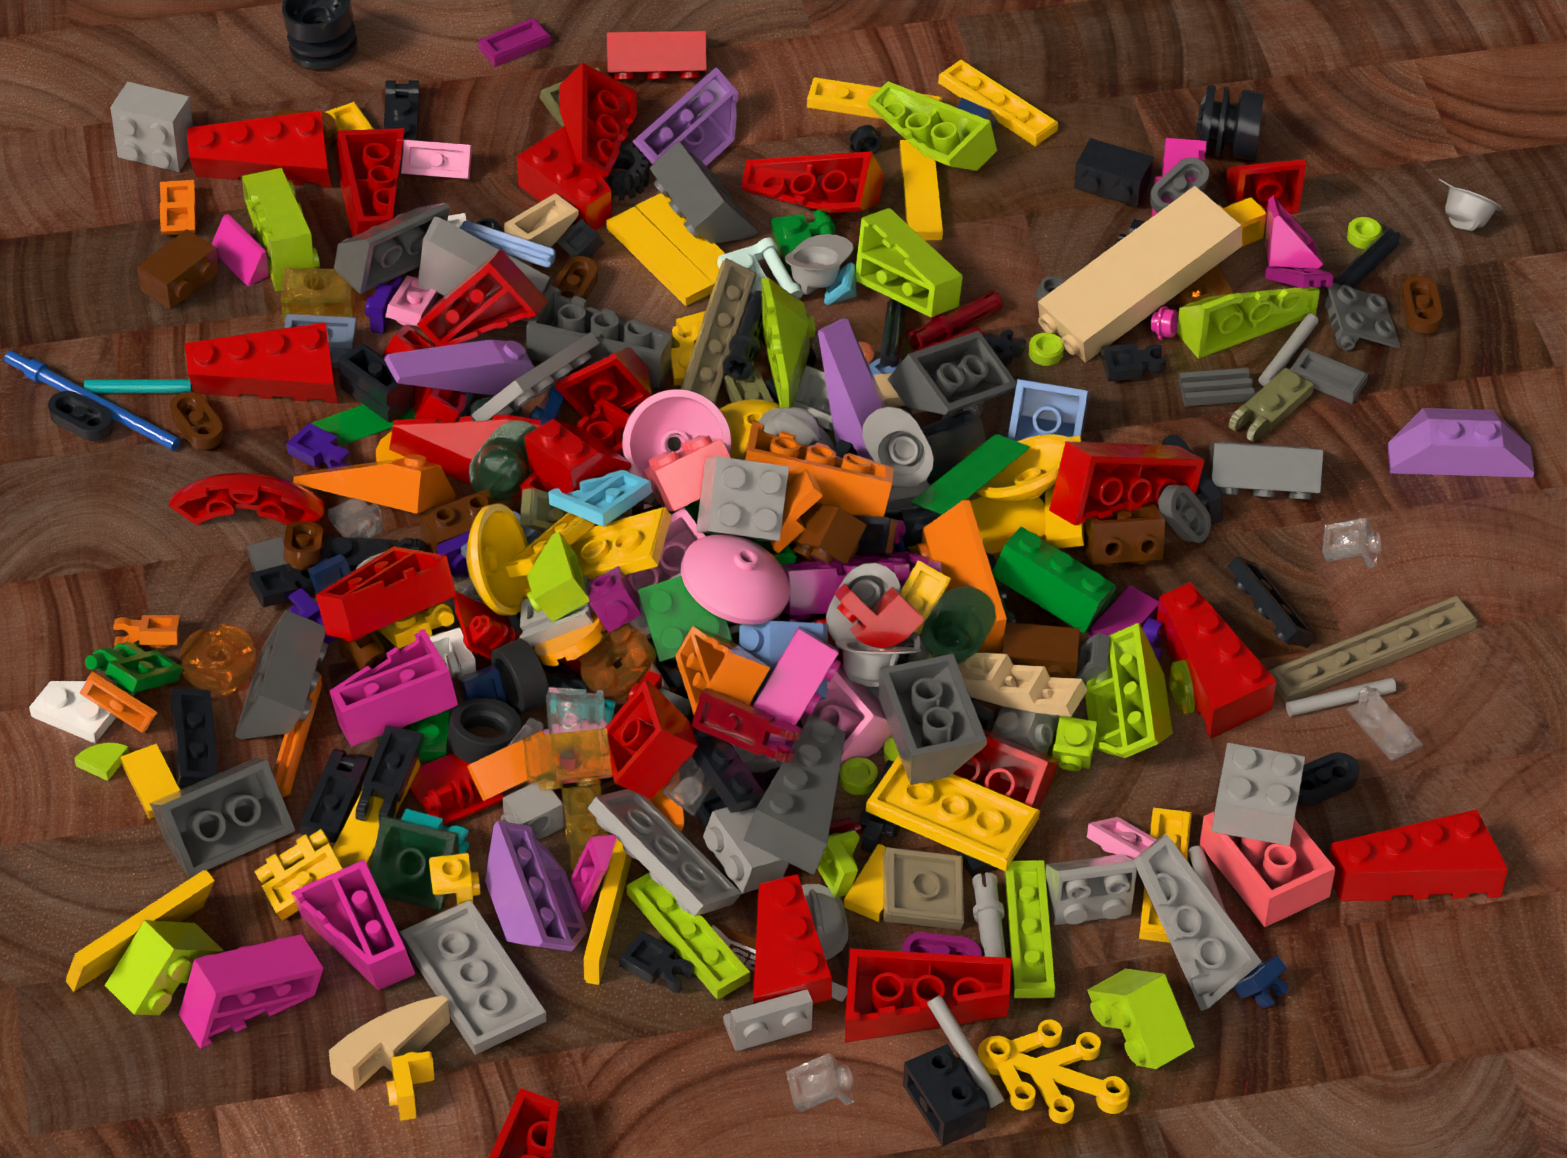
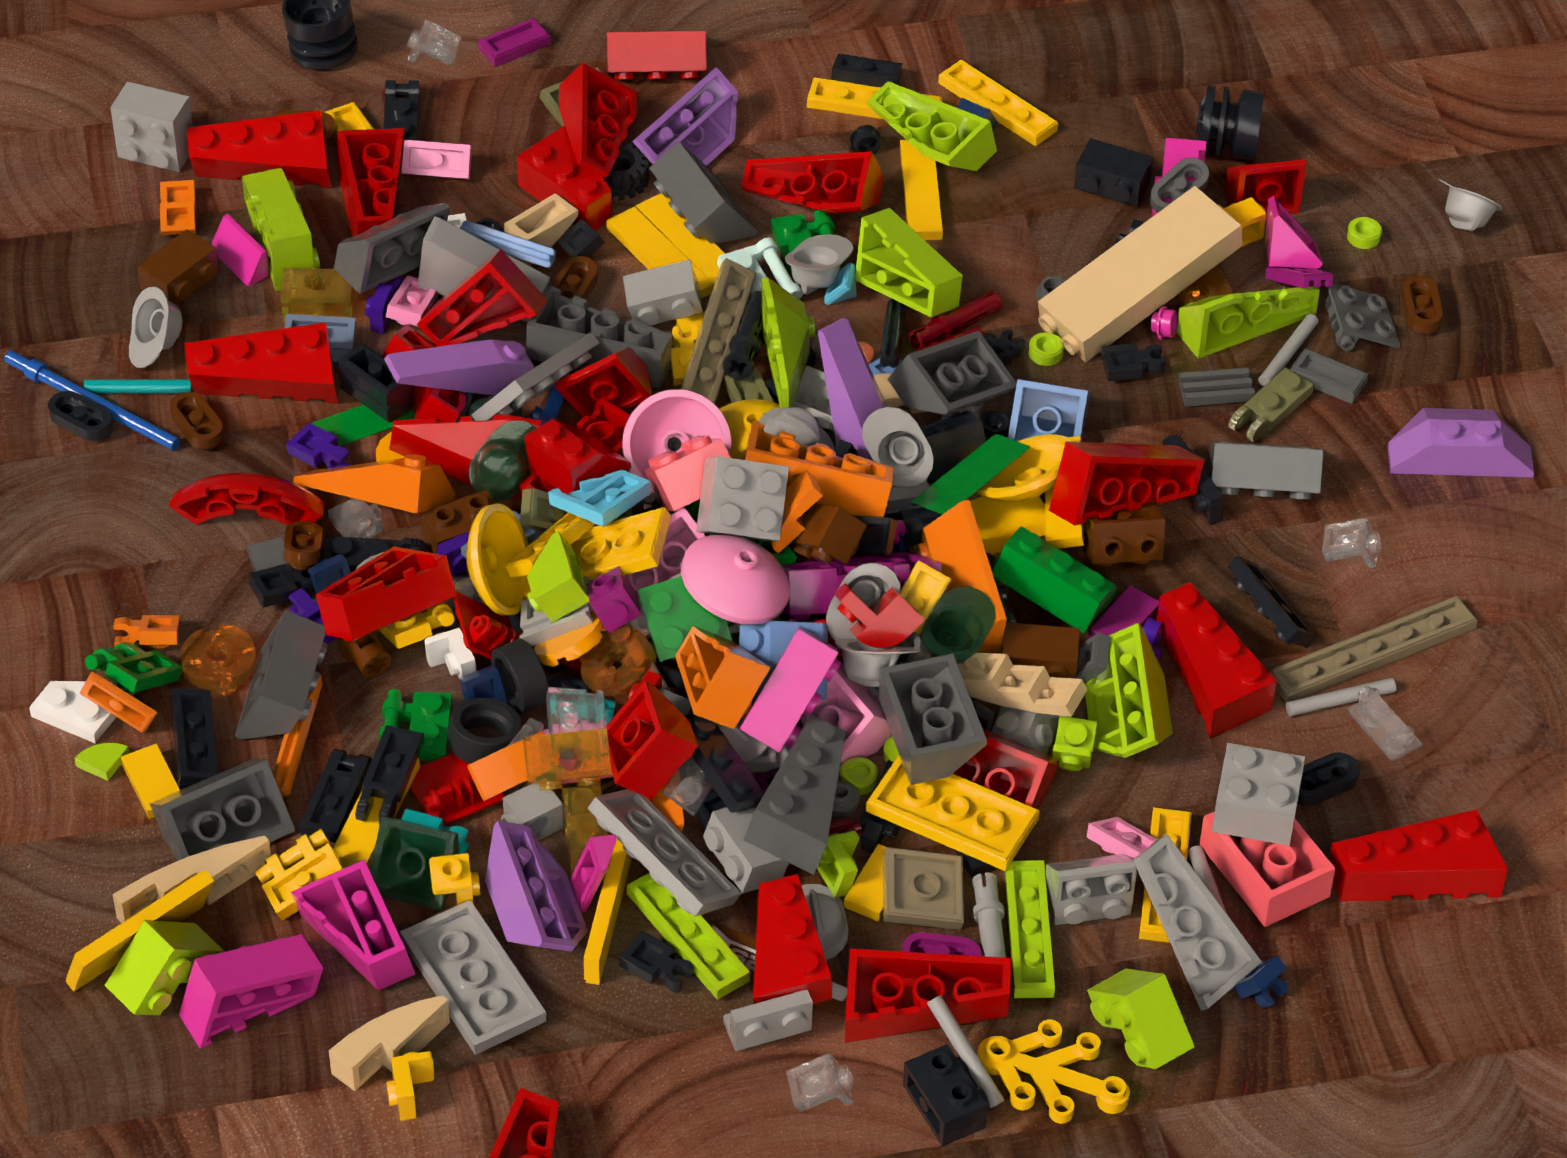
(154, 326): none -> light grey piece
(227, 864): none -> tan slope
(394, 693): dark pink wedge -> none
(434, 42): none -> clear bracket
(663, 293): none -> light grey brick
(743, 725): dark red hinge -> none
(845, 806): none -> dark grey plate
(865, 70): none -> black plate
(995, 423): none -> black plate
(1181, 687): clear neon green tile -> none
(1185, 513): dark grey plate -> none
(1369, 258): black axle -> none

